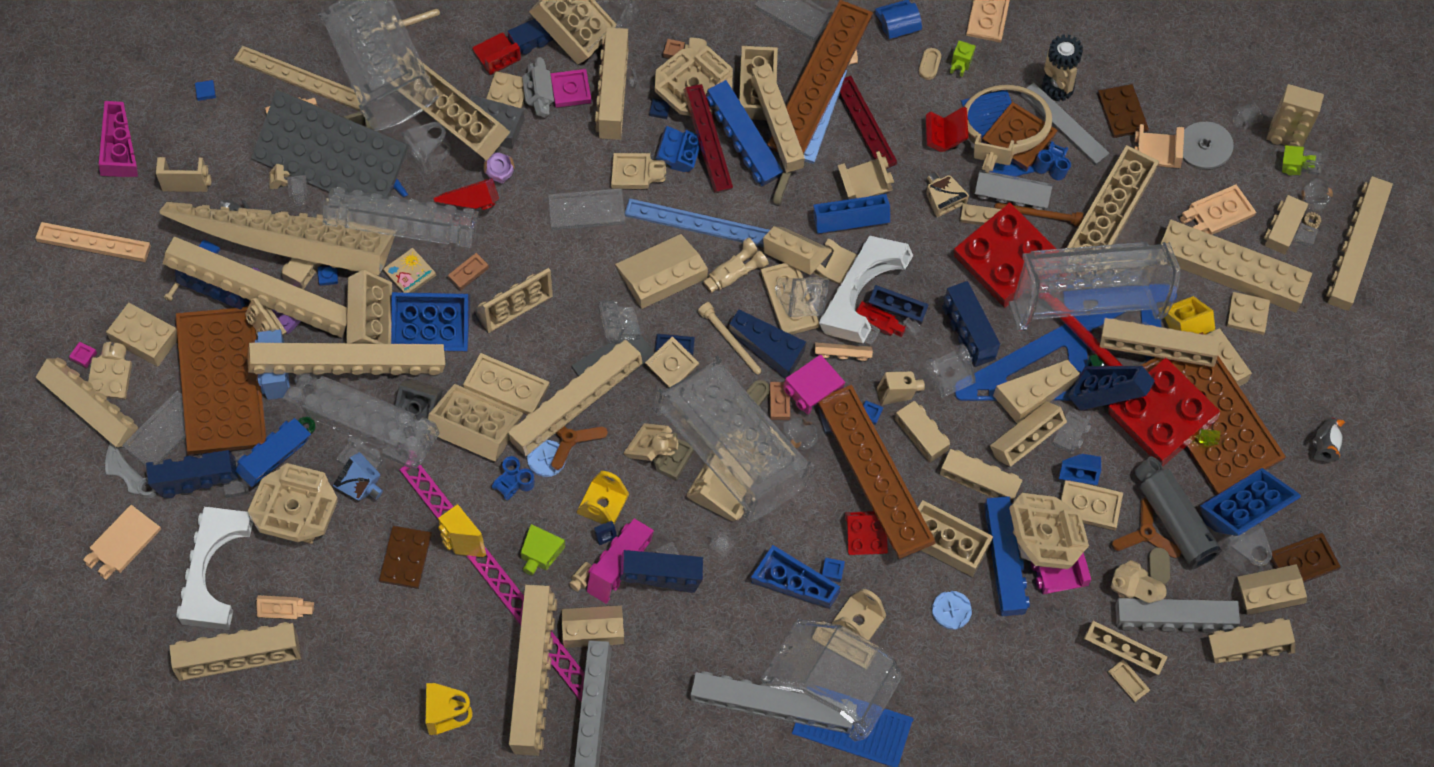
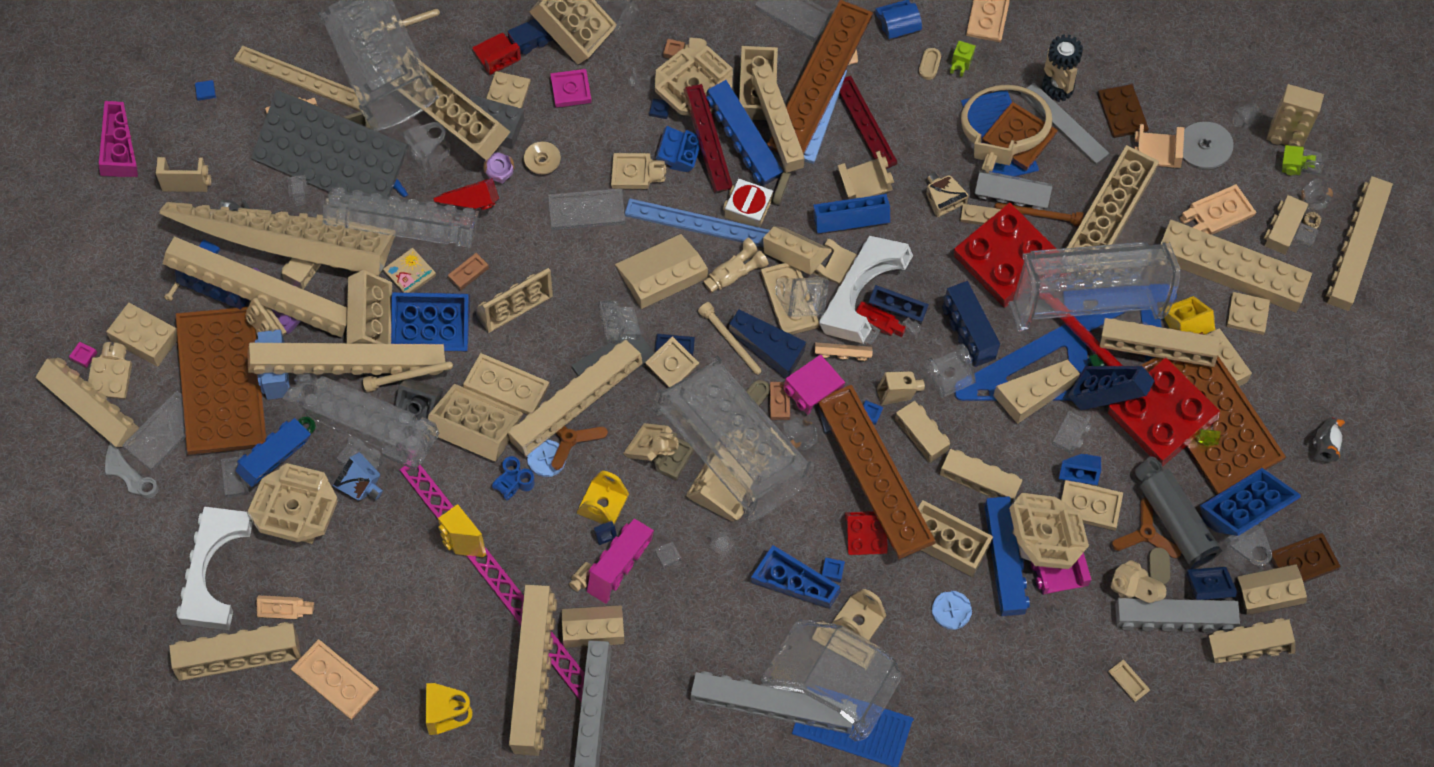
(93, 242): light nougat plate -> none
(122, 542): light nougat tile -> none
(191, 473): dark blue wedge -> none
(277, 175): tan tile -> none
(327, 275): blue plate -> none
(335, 679): none -> light nougat tile
(371, 383): none -> tan piece
(405, 557): reddish brown plate -> none
(538, 87): light grey hinge -> none
(539, 151): none -> tan dish
(540, 549): lime torso -> none
(612, 83): tan brick -> none
(662, 570): dark blue wedge -> none
(748, 203): none -> piece
(946, 131): red bracket -> none
(1028, 433): tan brick -> none
(1053, 160): blue piece -> none
(1125, 647): tan brick -> none
(1211, 583): none -> dark blue plate

